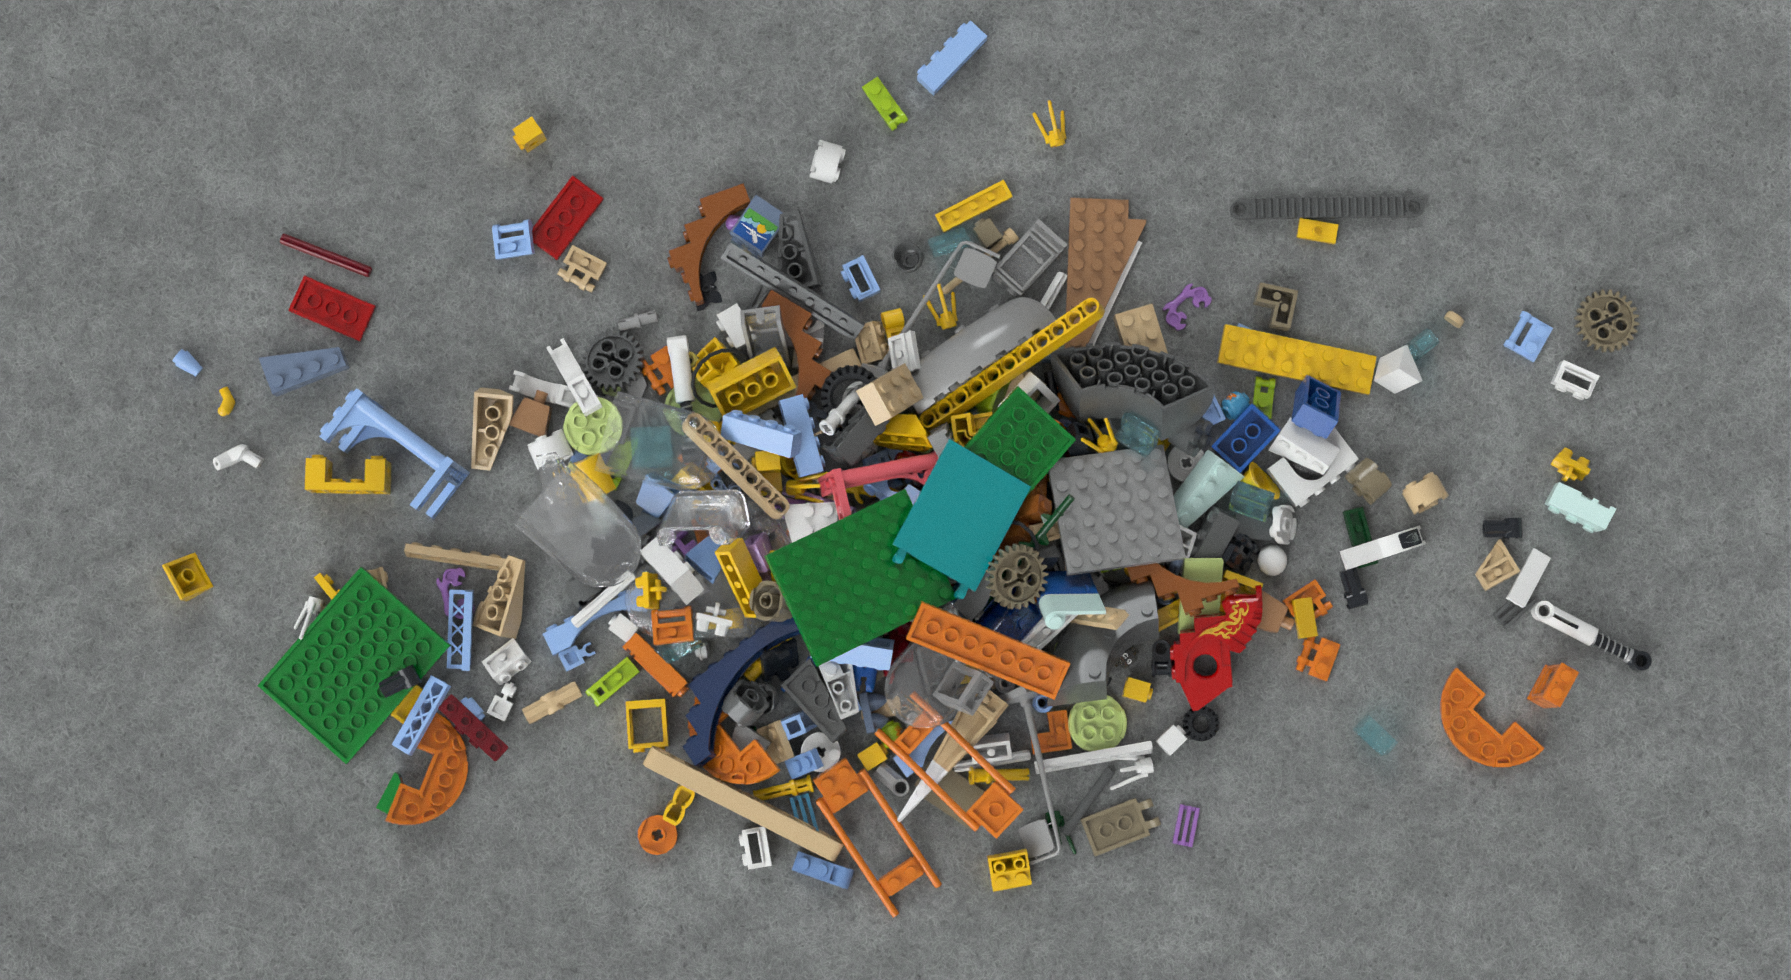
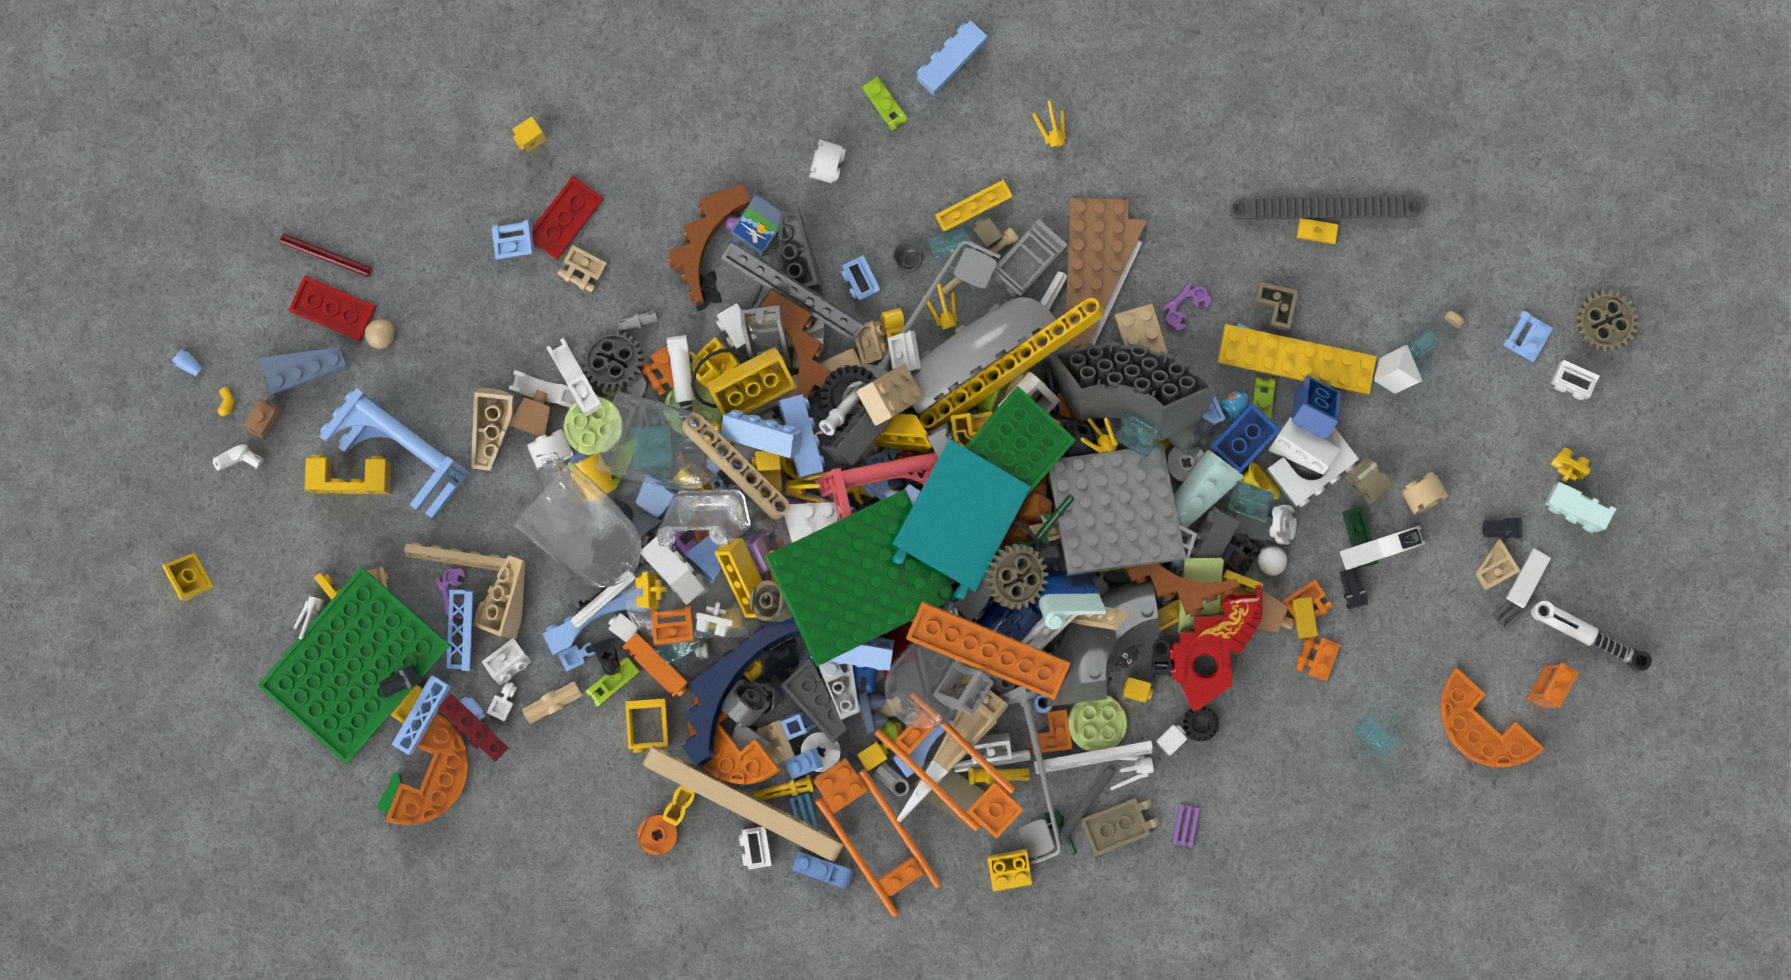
(263, 418): none -> medium nougat torso
(380, 333): none -> tan hair
(607, 656): none -> black piece

